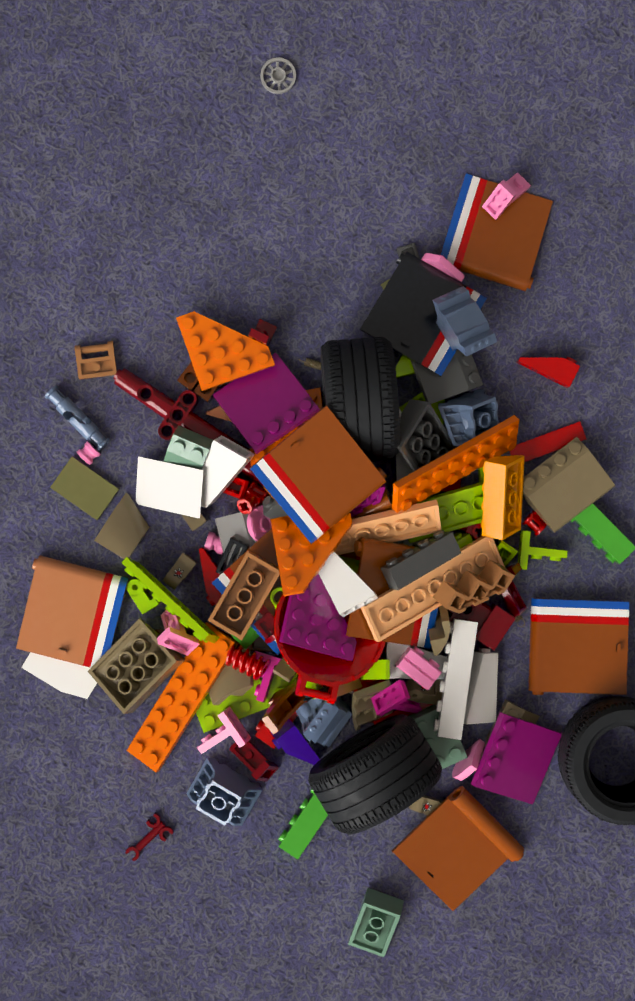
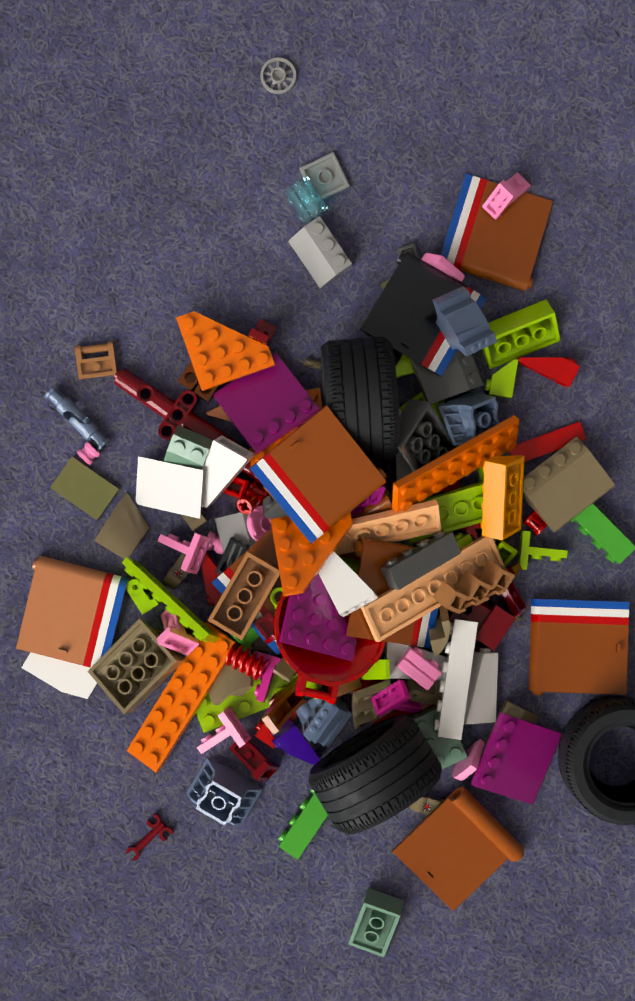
(194, 550): none -> bright pink bracket
(306, 200): none -> clear light blue brick
(320, 252): none -> light grey slope
(326, 175): none -> light grey tile
(502, 382): none -> lime slope
(522, 333): none -> lime slope

